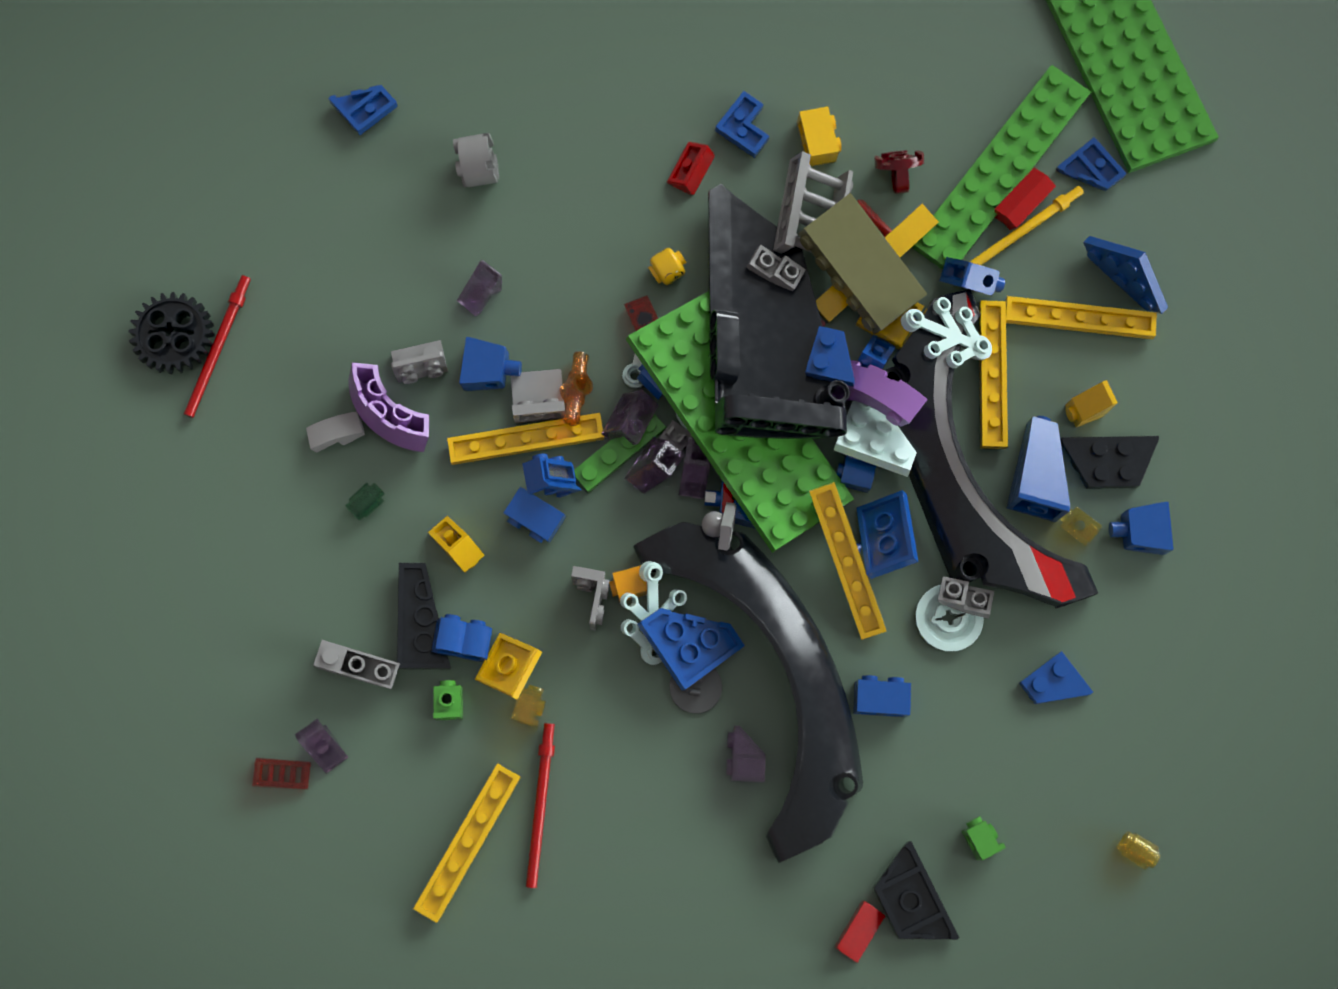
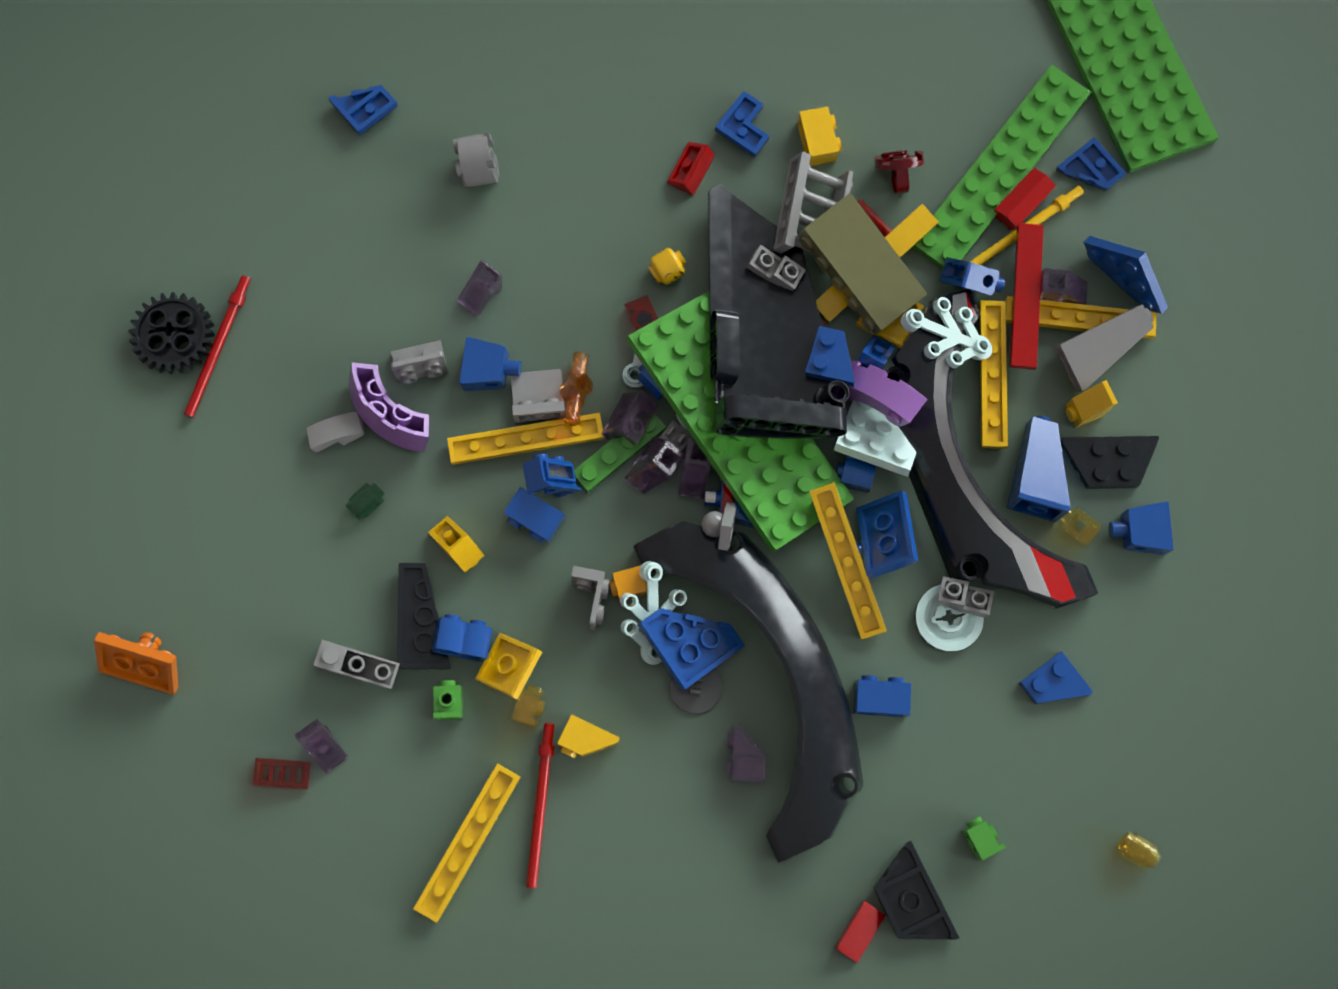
(137, 661): none -> orange plate
(584, 738): none -> yellow slope
(1026, 296): none -> red tile
(1063, 286): none -> slope
(1098, 348): none -> light grey slope

